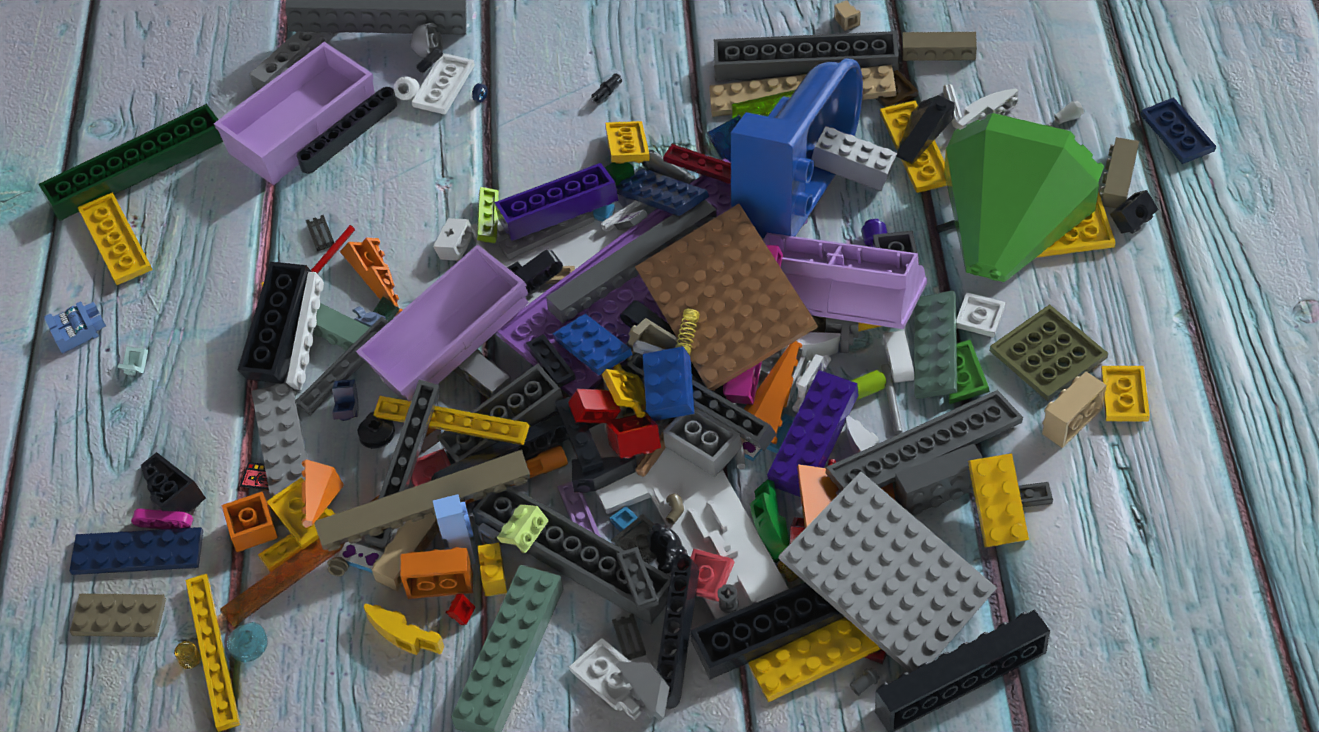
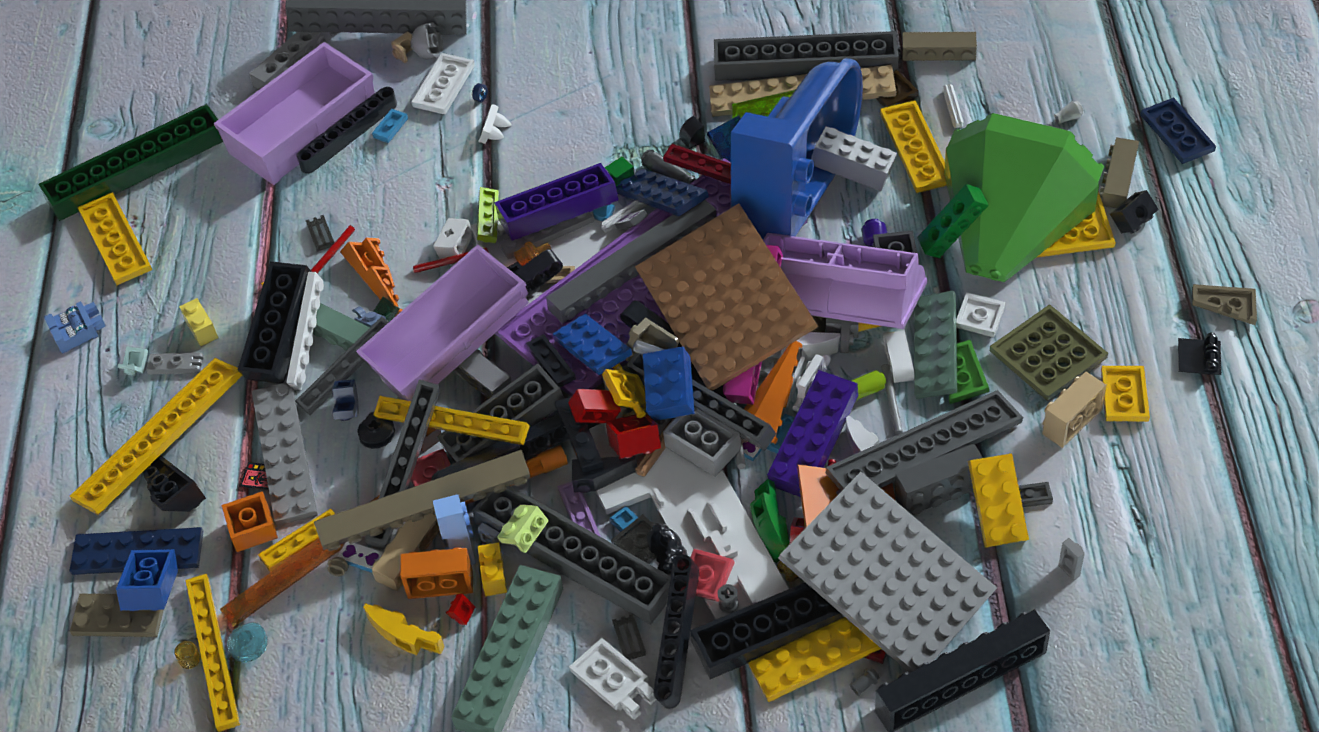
(147, 580): none -> blue brick
(155, 436): none -> yellow plate
(161, 519): dark pink beam -> none
(174, 363): none -> light grey hinge
(198, 322): none -> light yellow brick
(288, 508): yellow plate -> none
(318, 489): orange wedge -> none
(390, 125): none -> dark azure plate
(400, 88): white head -> none
(402, 46): none -> tan bracket
(427, 62): black piece -> none
(440, 262): none -> red bar
(493, 119): none -> white tile
(529, 251): none -> clear orange piece
(606, 88): black pin -> none
(627, 142): yellow plate -> none
(637, 579): dark grey tile -> none
(647, 686): light grey slope -> none
(677, 507): dark tan arm -> none
(692, 132): none -> black brick
(692, 316): light yellow piece -> none
(846, 15): tan brick -> none
(924, 127): black wedge -> none
(952, 221): none -> green brick
(994, 103): white slope -> none
(1071, 558): none -> light grey plate
(1200, 355): none -> black hinge
(1227, 301): none -> dark tan wing

